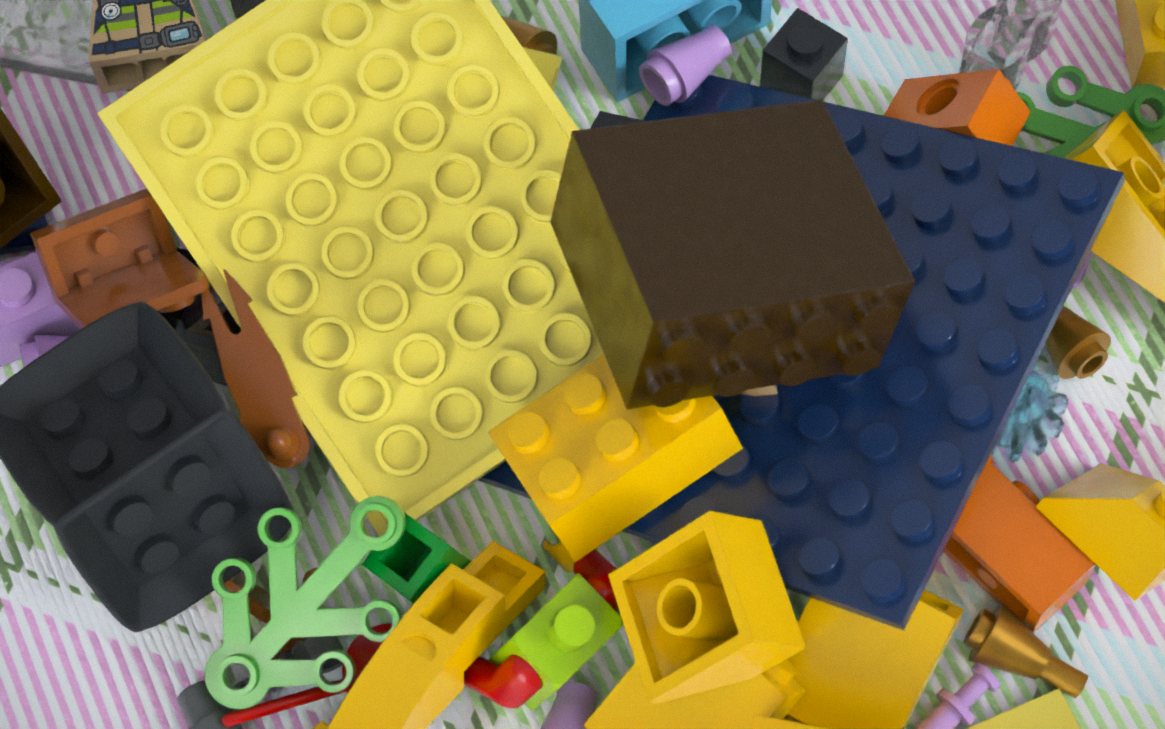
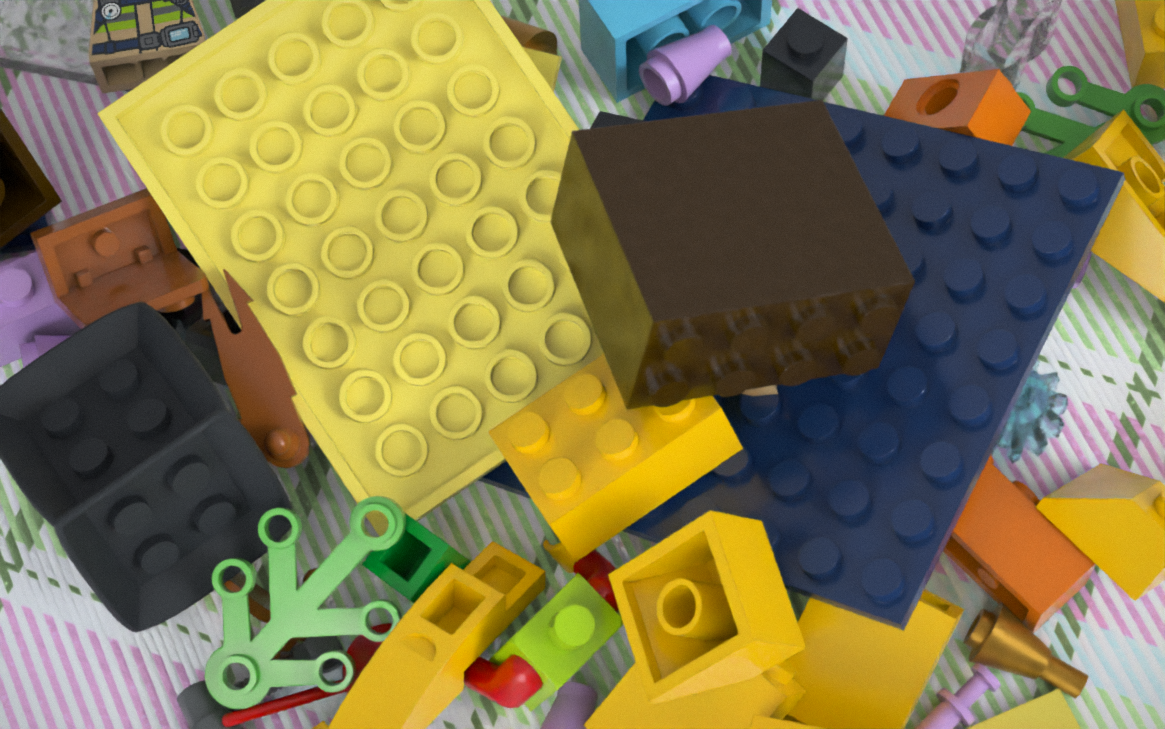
(1076, 346): pearl gold cone -> none

